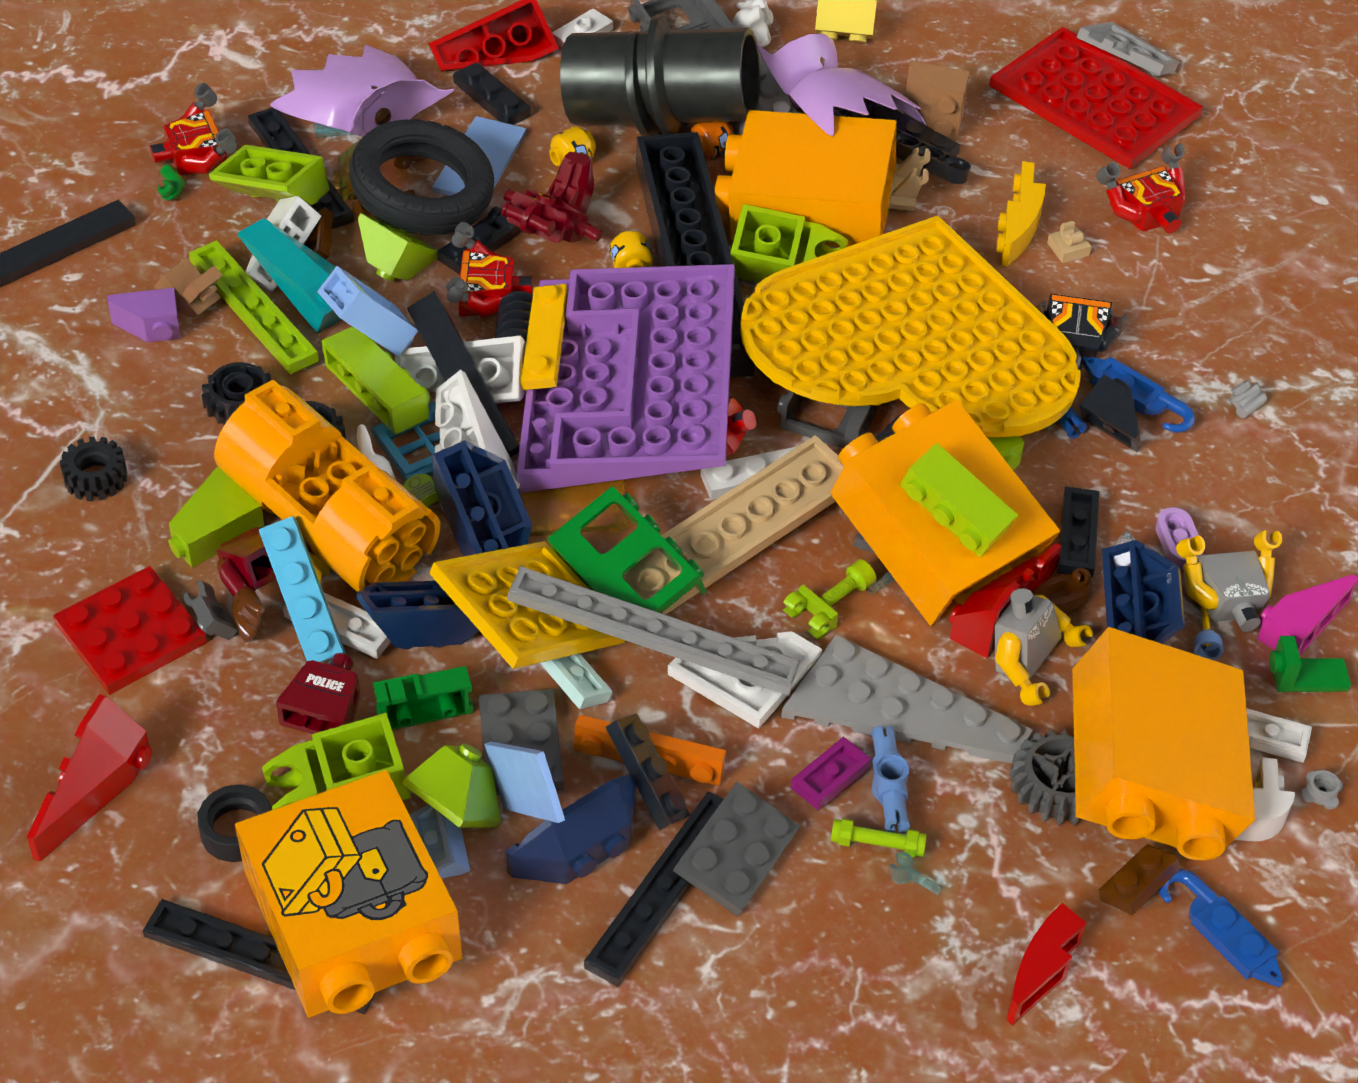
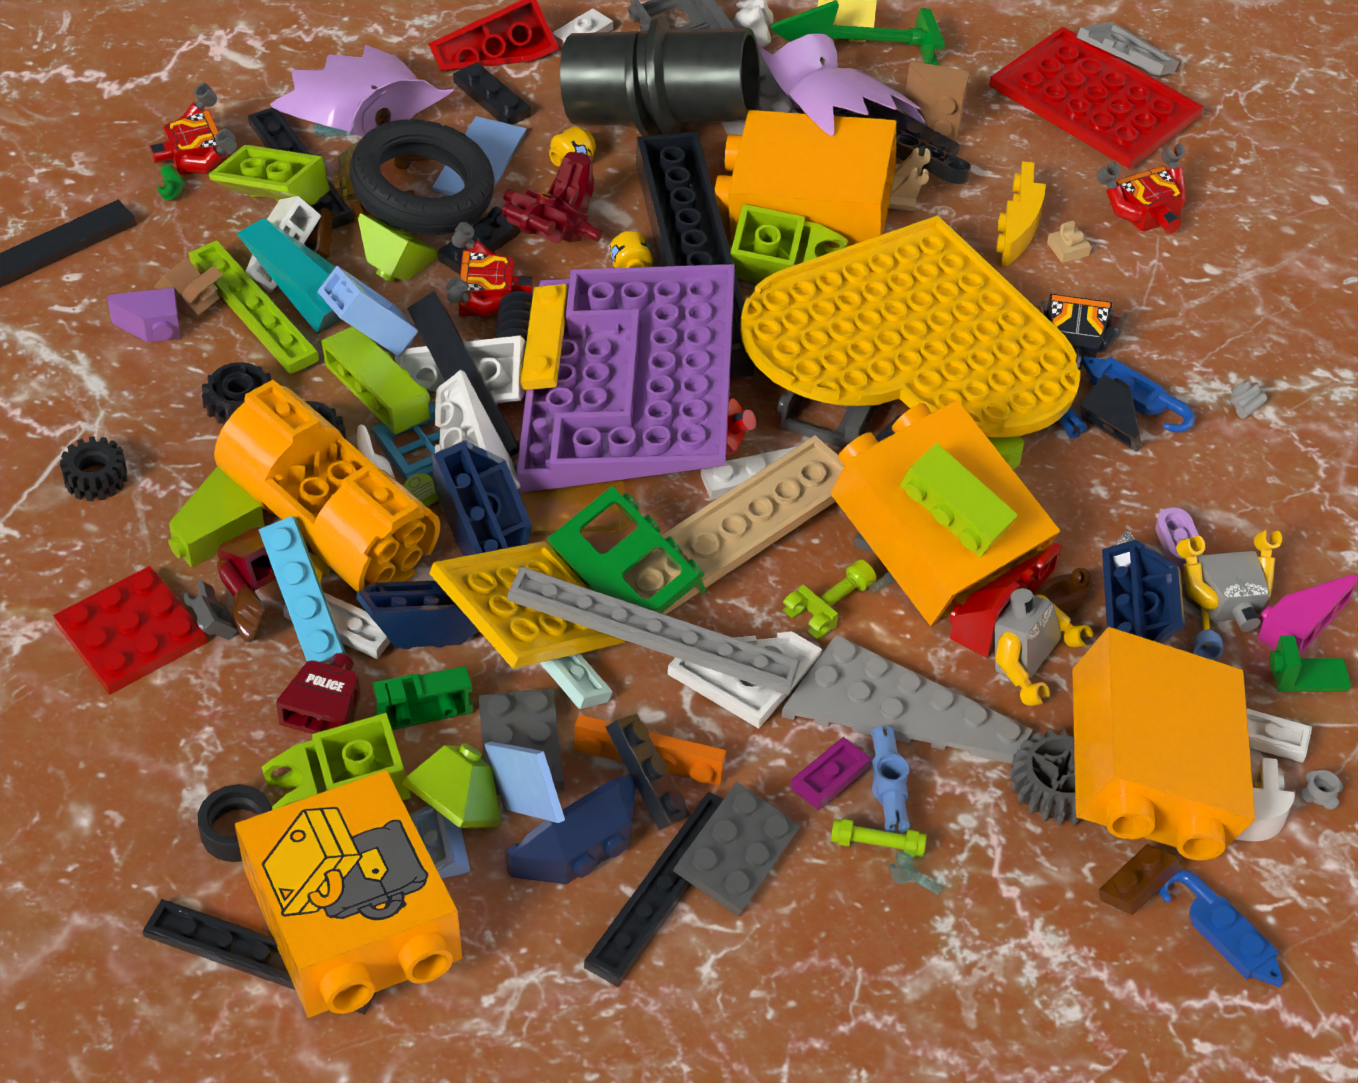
(102, 766): red wedge -> none
(713, 138): orange head -> none
(821, 20): none -> green piece
(1045, 960): red slope -> none
(1078, 530): black plate -> none

